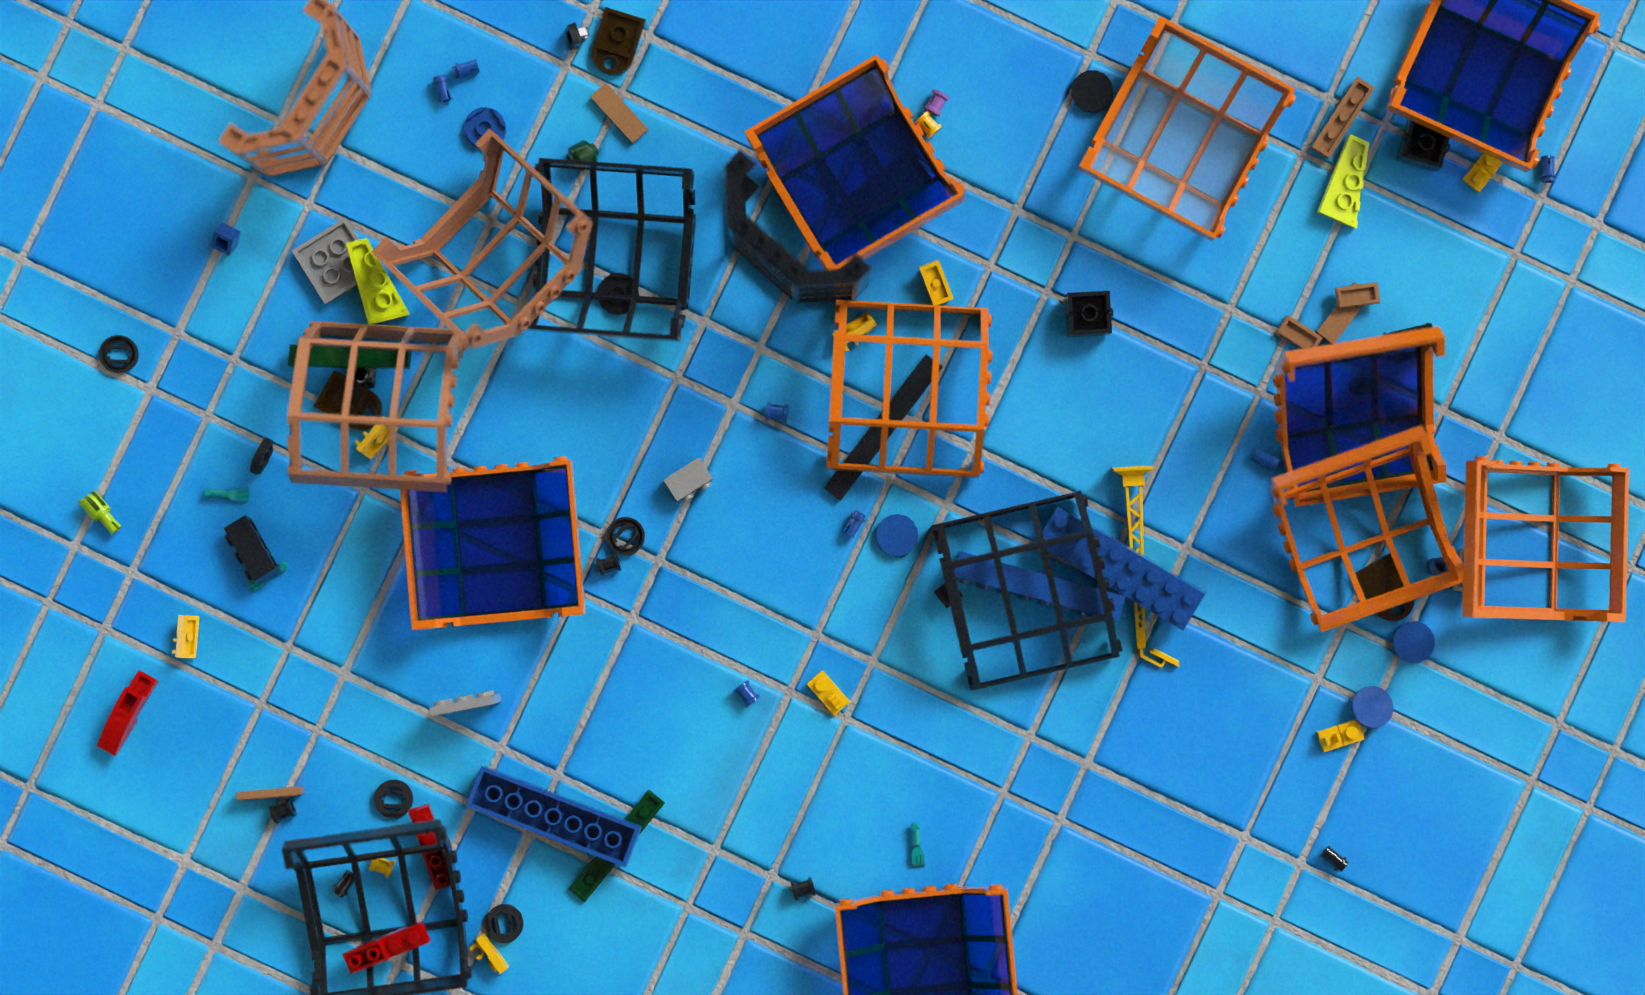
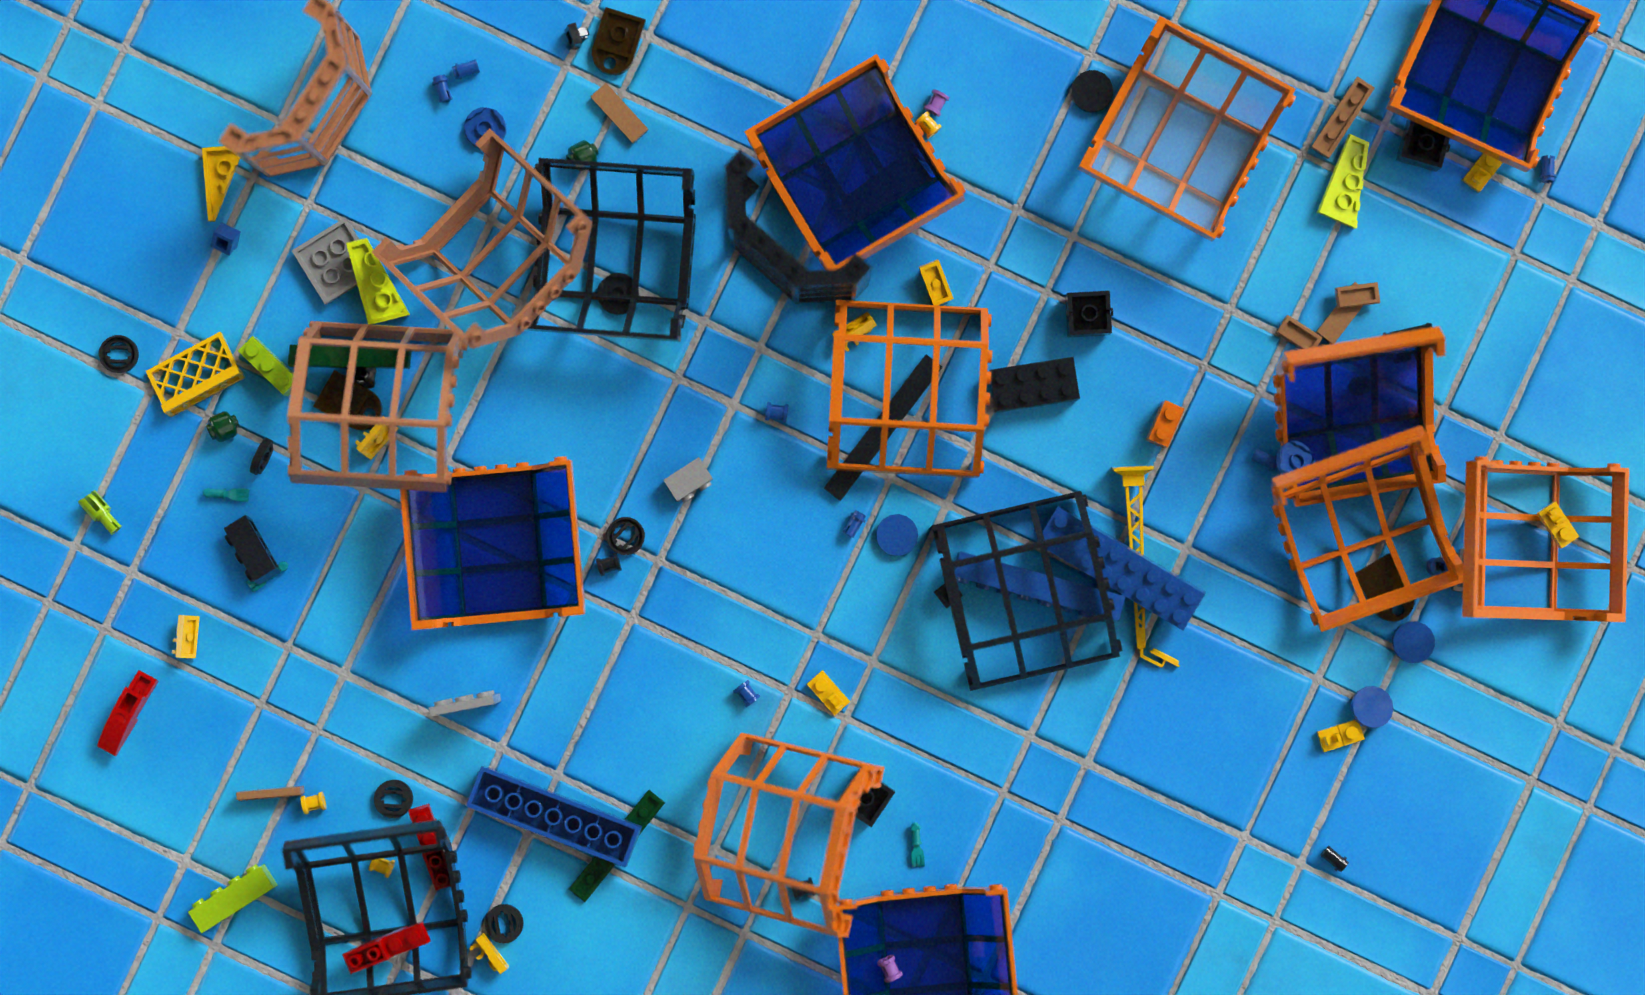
(199, 391): none -> yellow fence
(219, 170): none -> yellow wing
(222, 426): none -> dark green head
(232, 898): none -> lime brick
(268, 365): none -> lime brick
(282, 811): black bush -> none
(313, 803): none -> yellow bush
(344, 884): black pin -> none
(869, 776): none -> orange window
(871, 802): none -> black brick
(889, 968): none -> medium lavender bush
(1034, 385): none -> black brick
(1165, 424): none -> orange brick
(1293, 456): none -> blue tile
(1557, 524): none -> yellow plate

